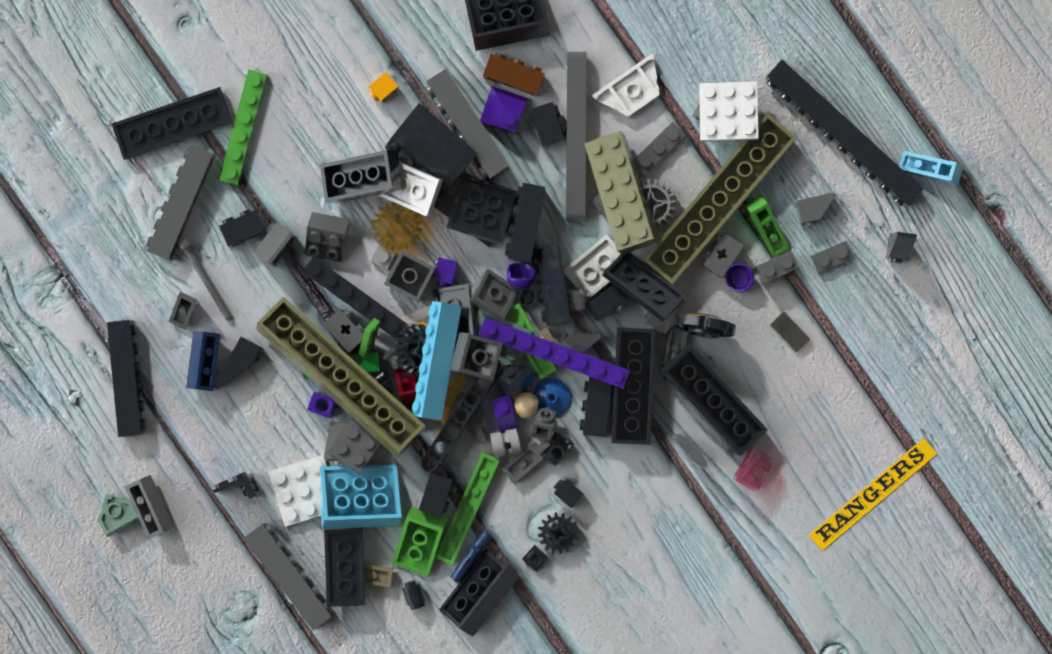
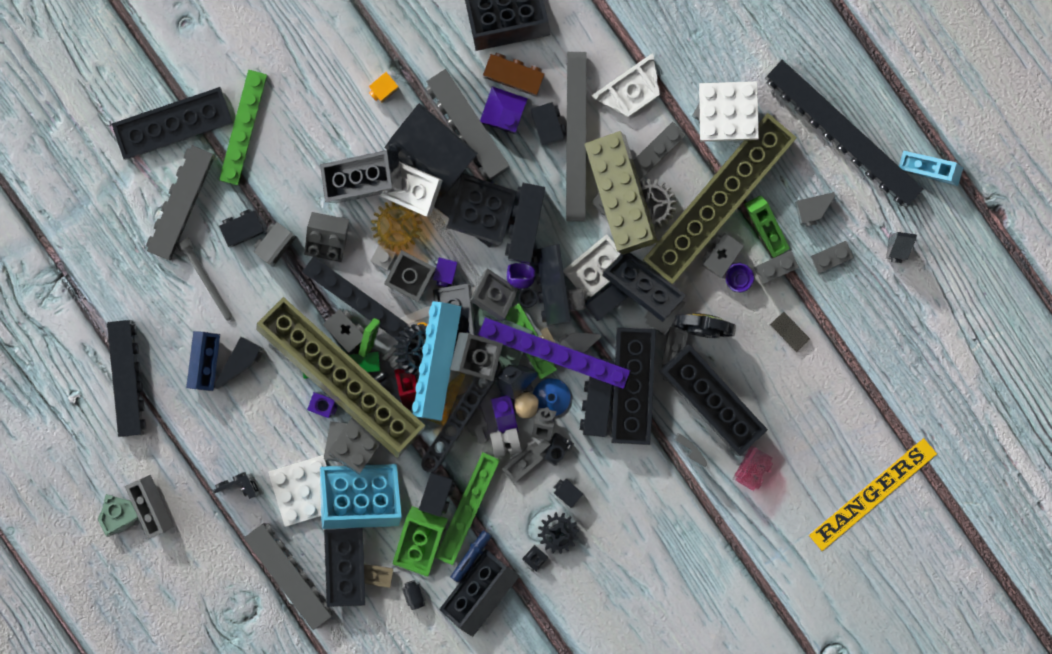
(183, 310): dark grey slope -> none

